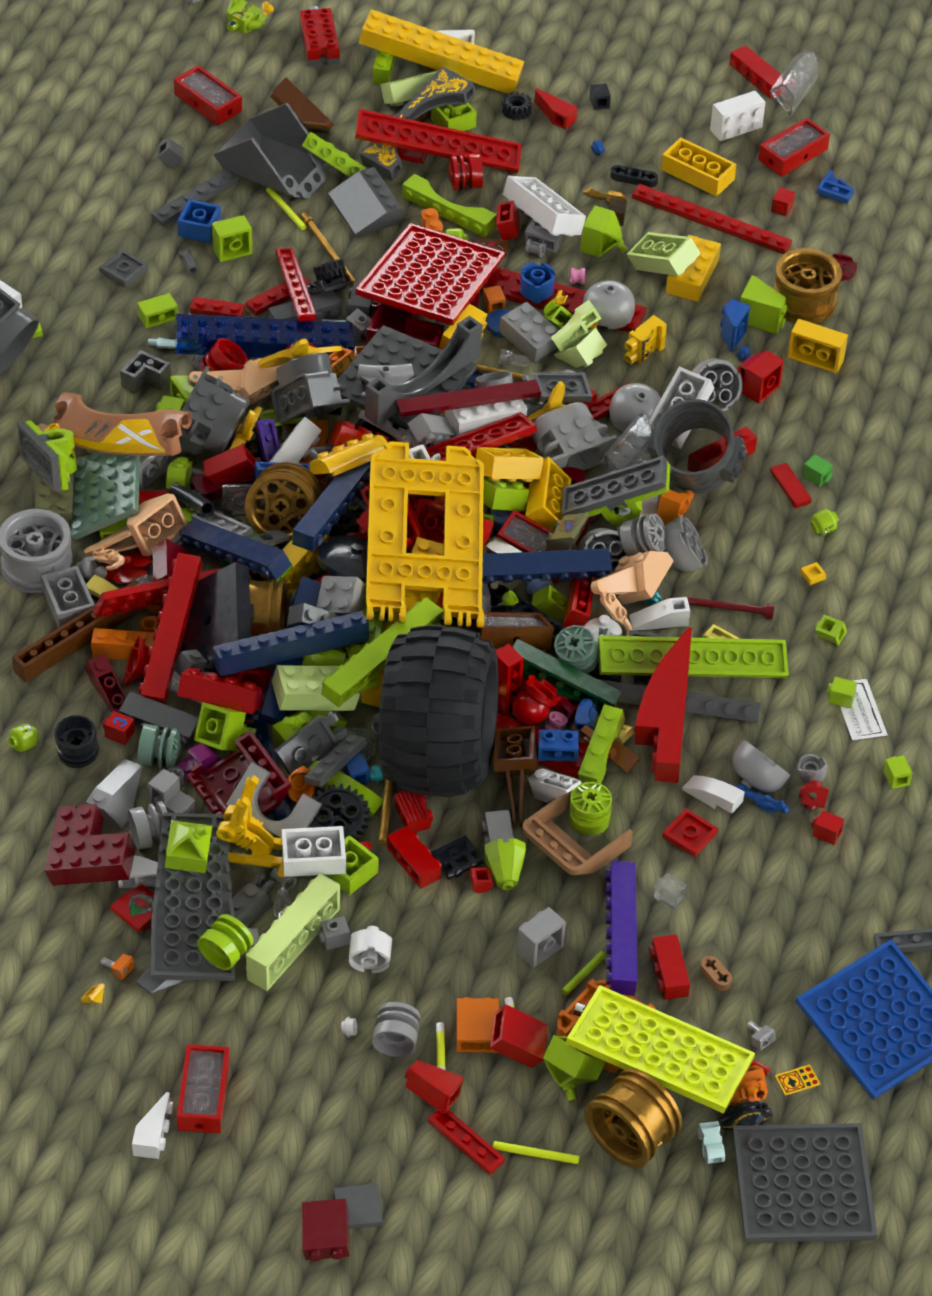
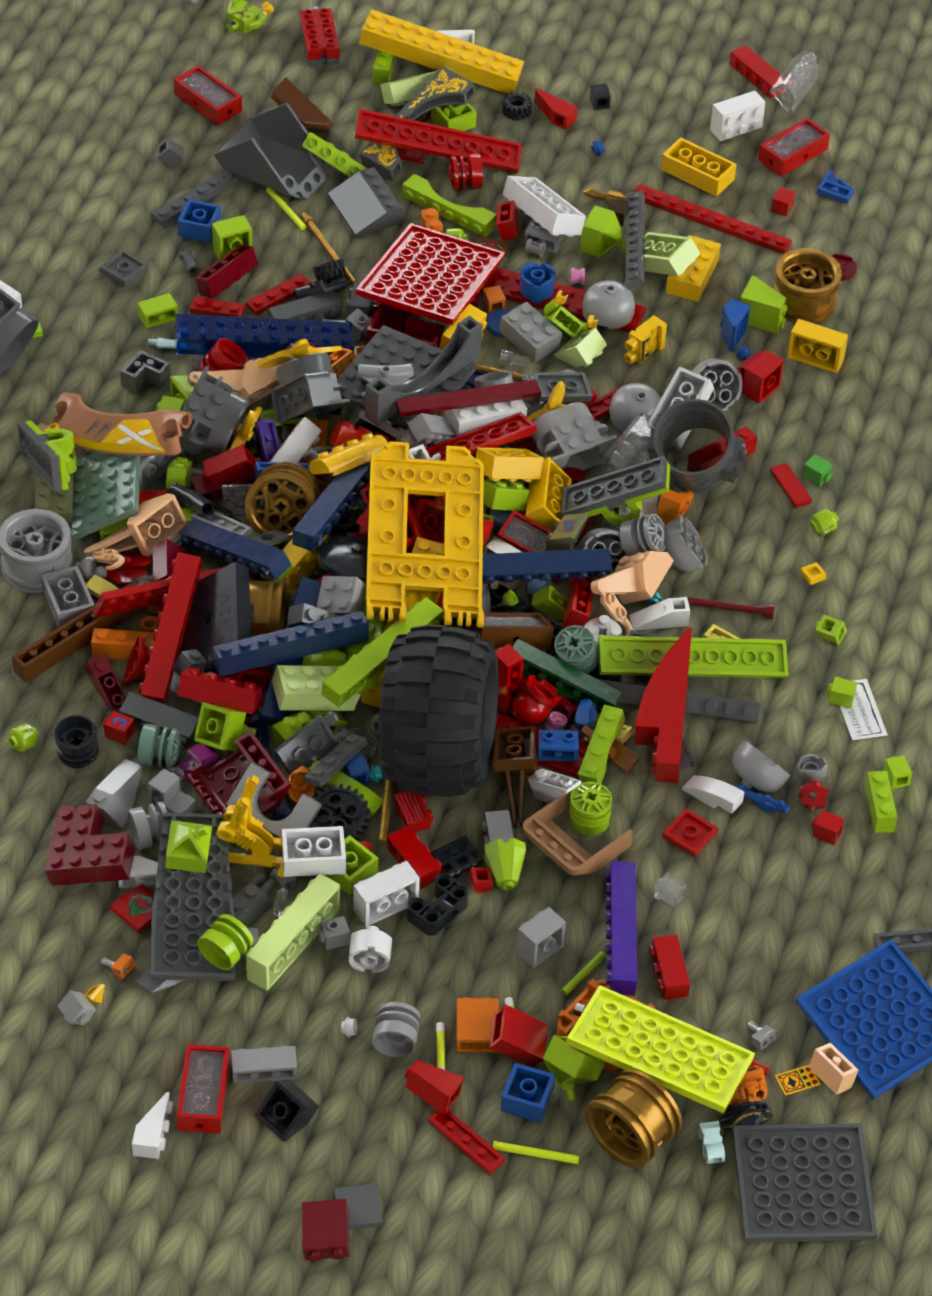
(76, 1008): none -> light grey brick
(226, 271): none -> dark red brick
(264, 1064): none -> light grey brick
(286, 1109): none -> black slope
(295, 284): red tile -> none
(385, 893): none -> white brick
(450, 902): none -> black beam
(527, 1092): none -> blue brick
(577, 326): yellowish green slope -> none
(635, 239): none -> dark grey plate
(644, 177): black beam -> none
(689, 761): none -> bar
(717, 972): medium nougat beam -> none
(833, 1068): none -> light nougat brick
(880, 802): none -> lime brick

